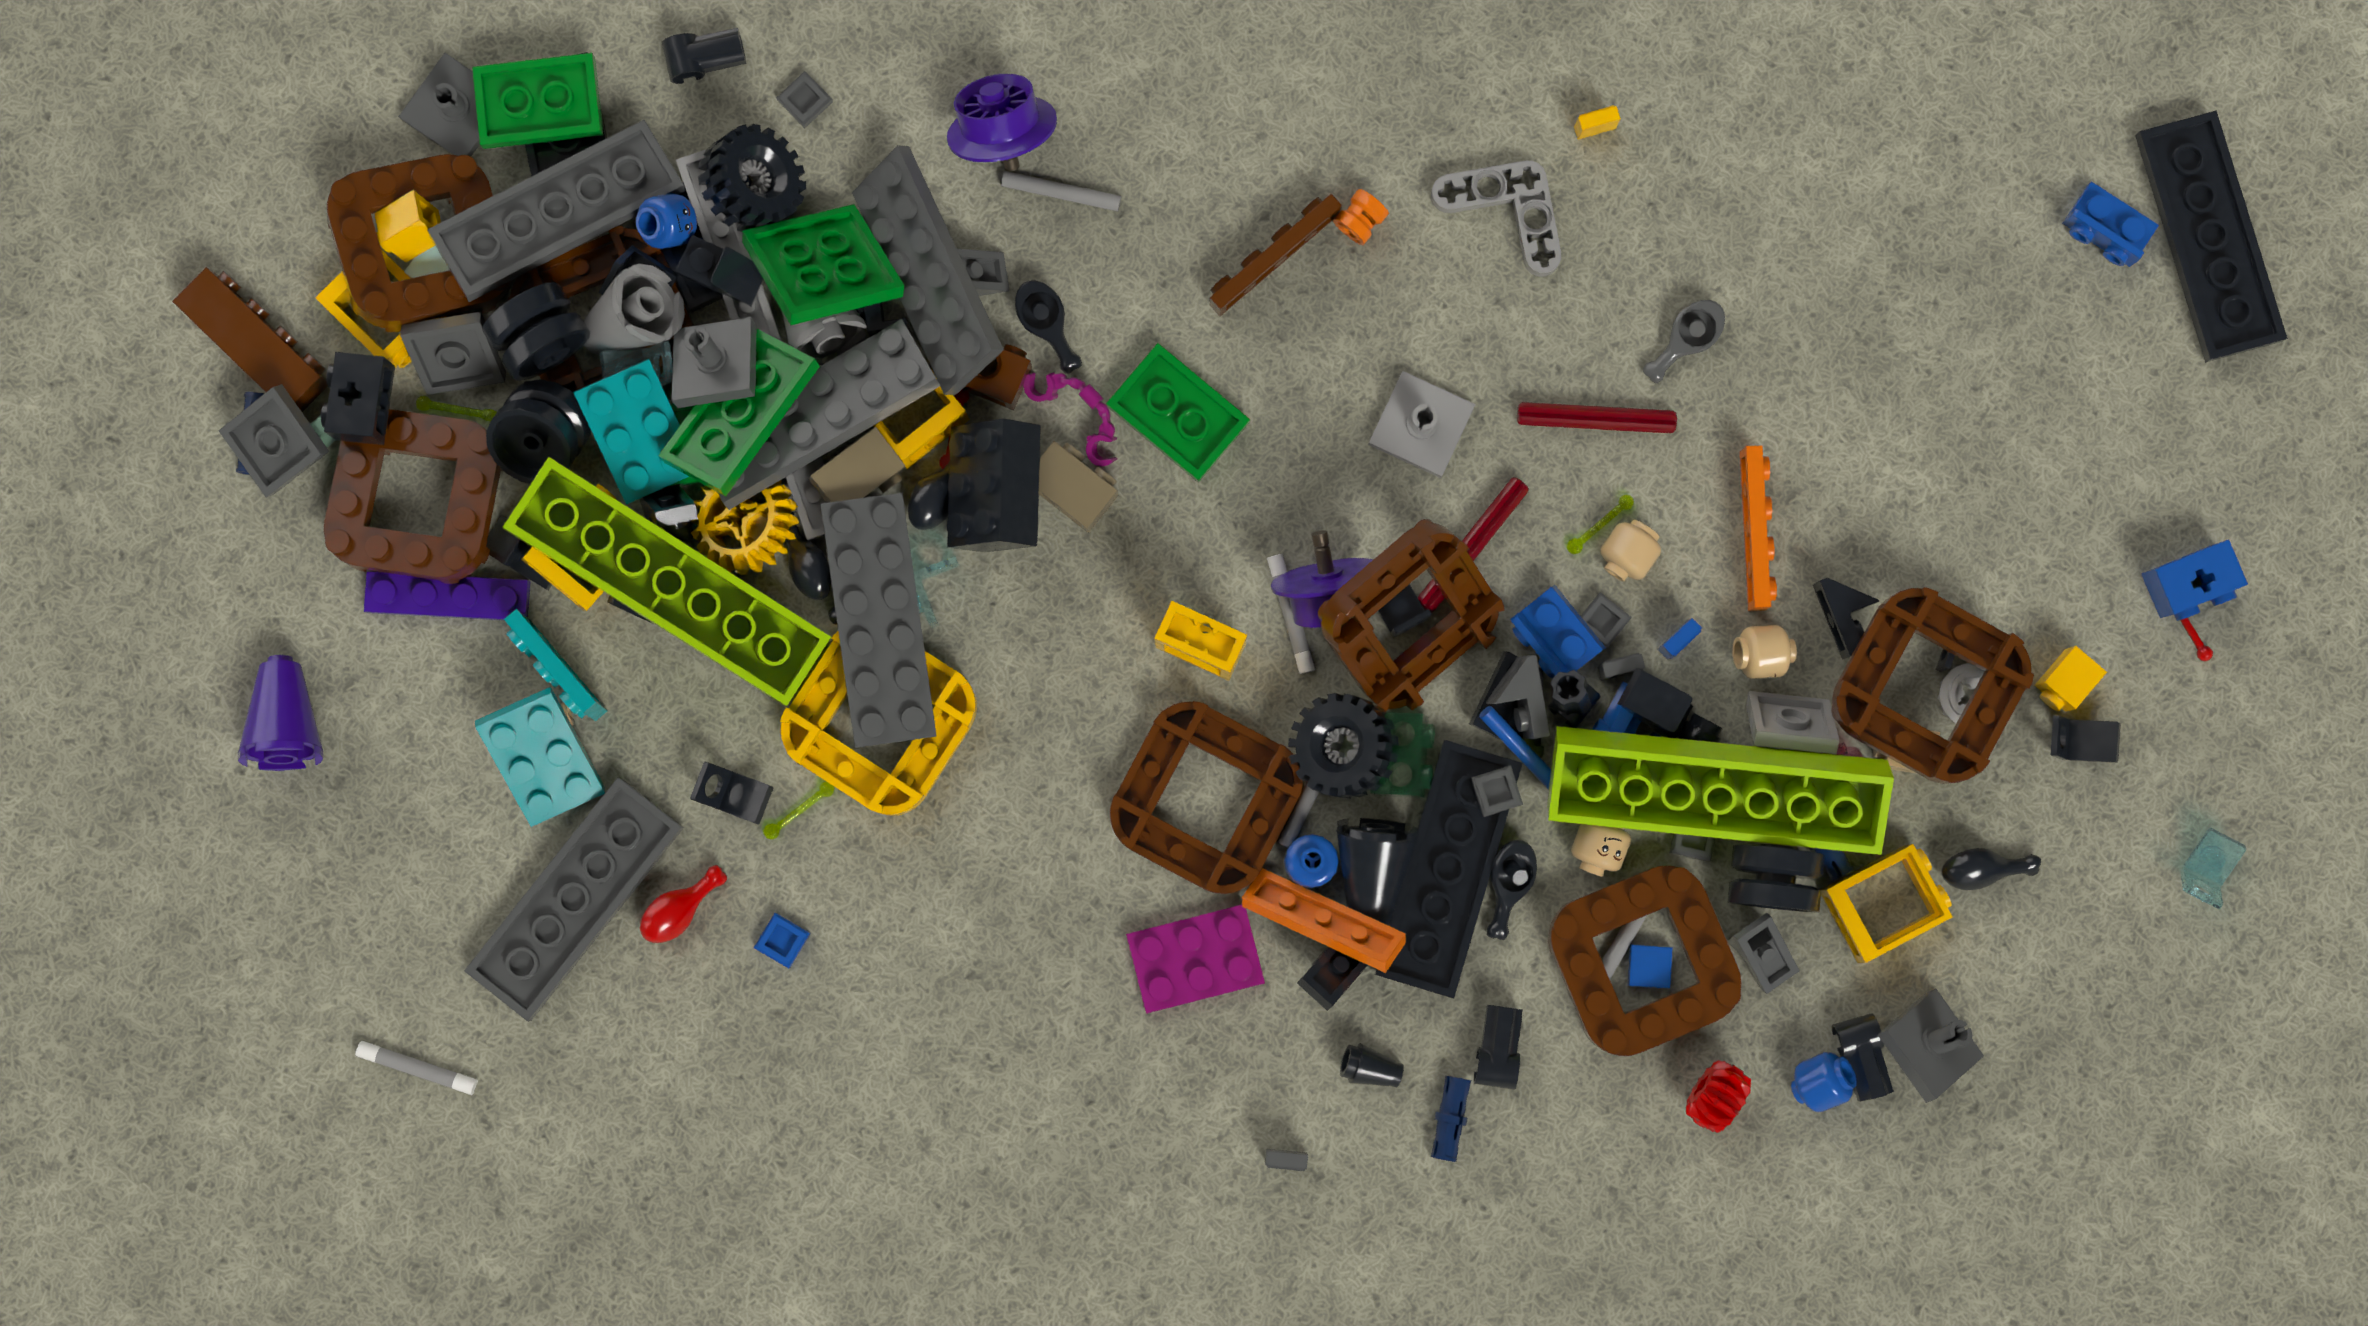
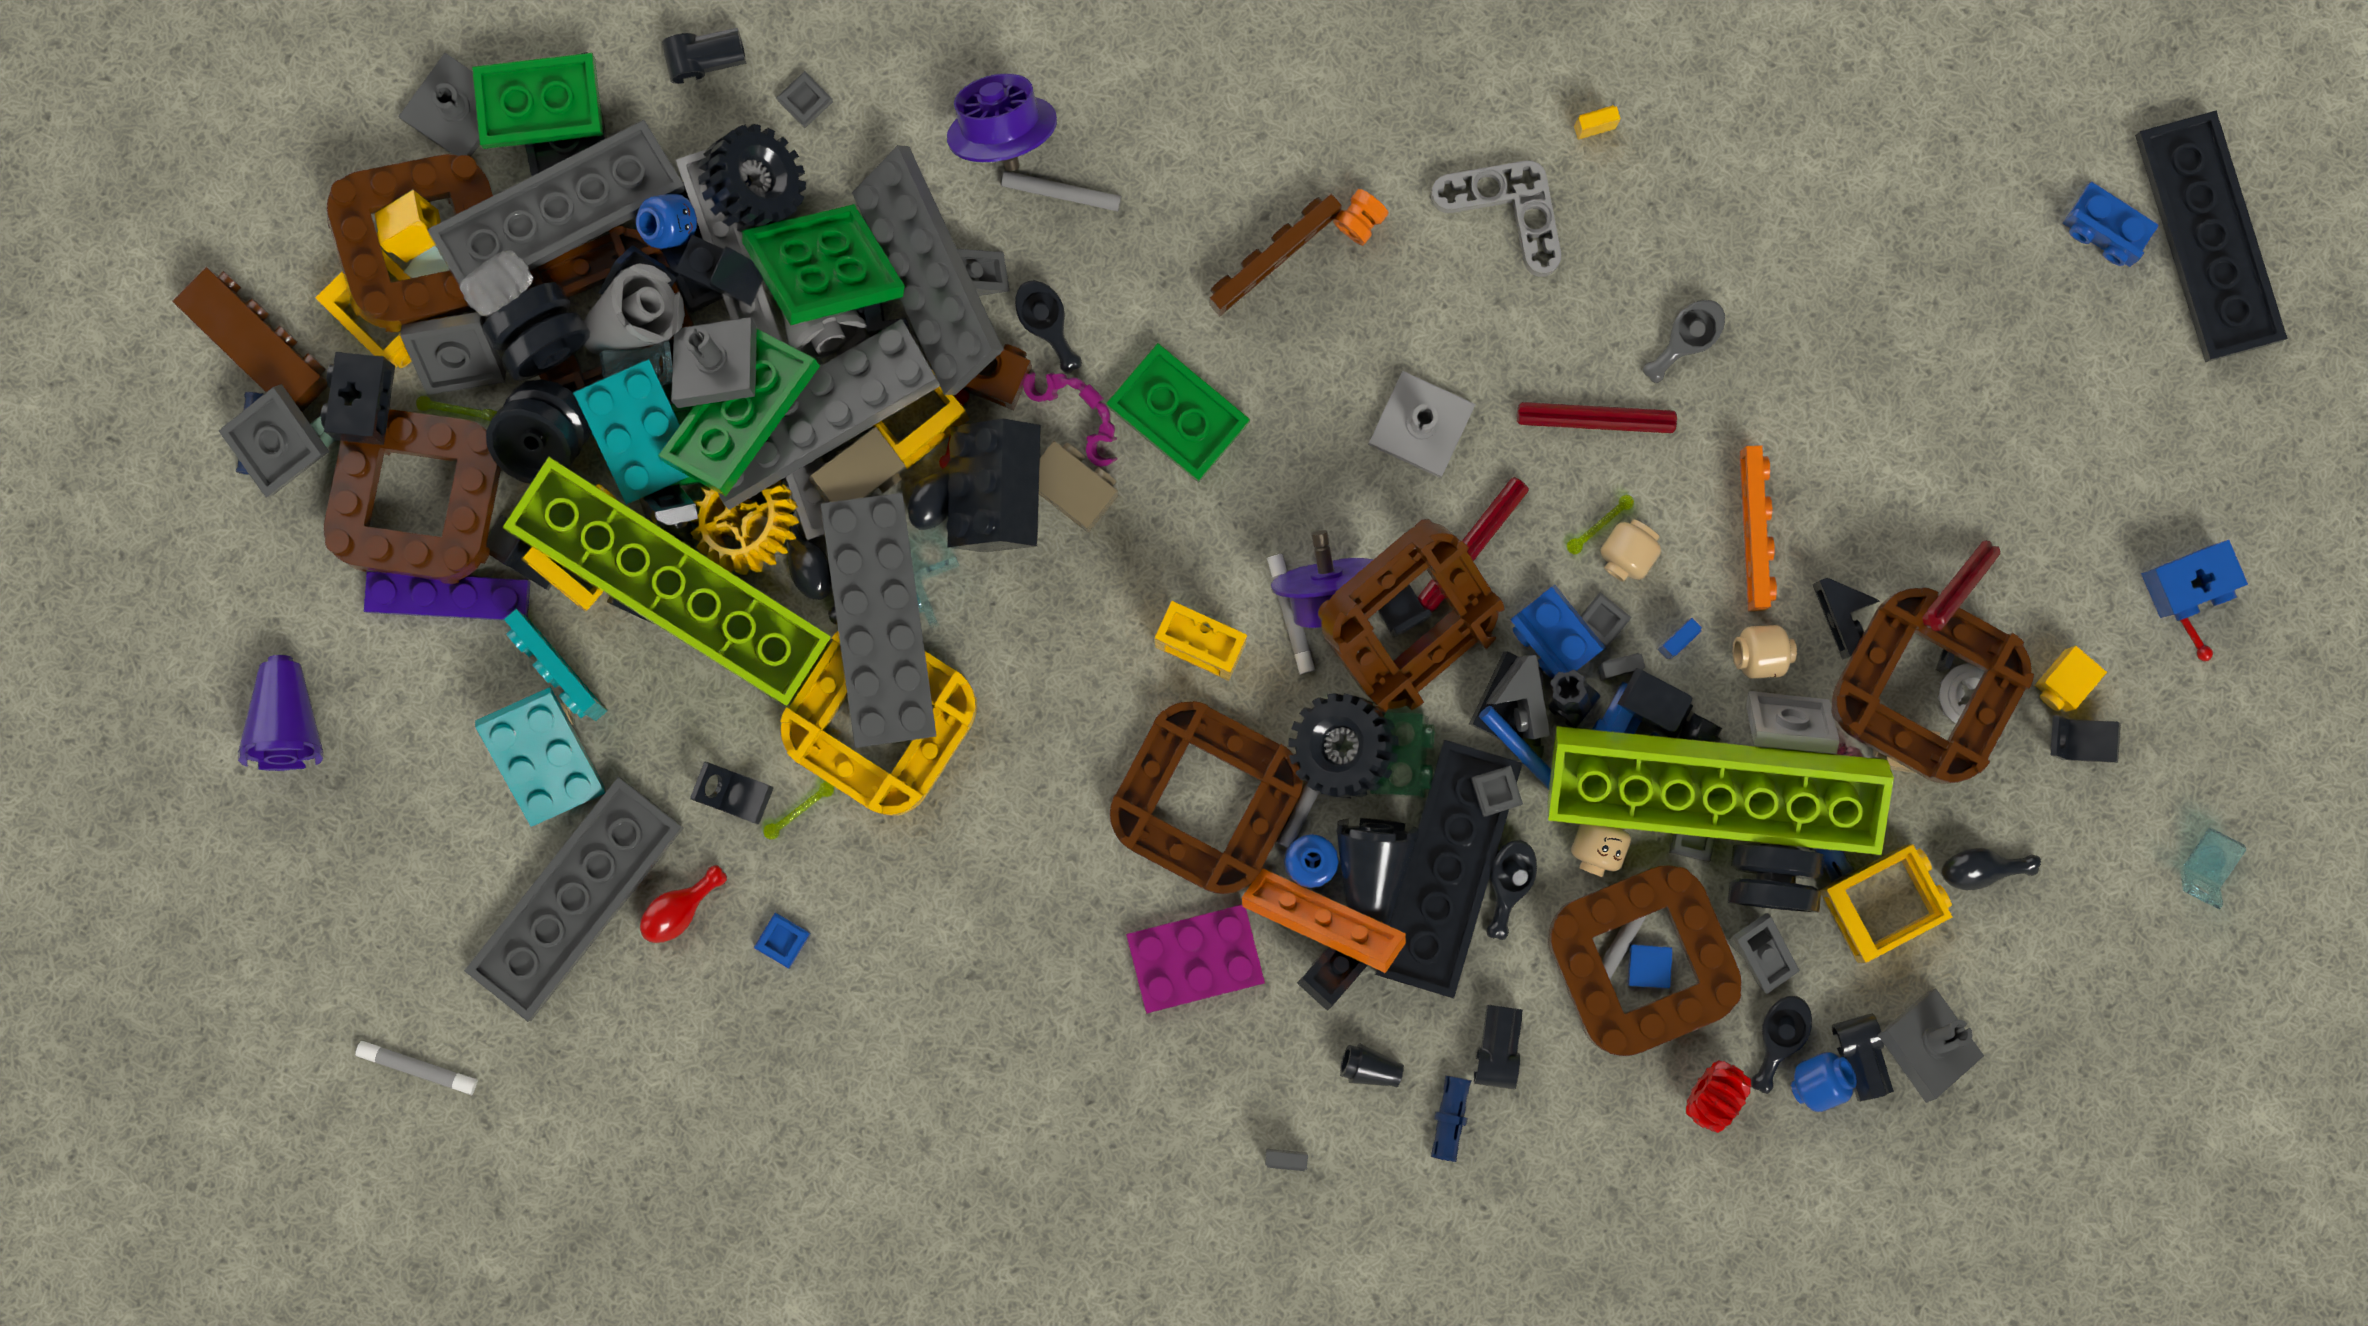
(496, 282): none -> clear gear
(1783, 1033): none -> black piece
(1961, 585): none -> dark red axle

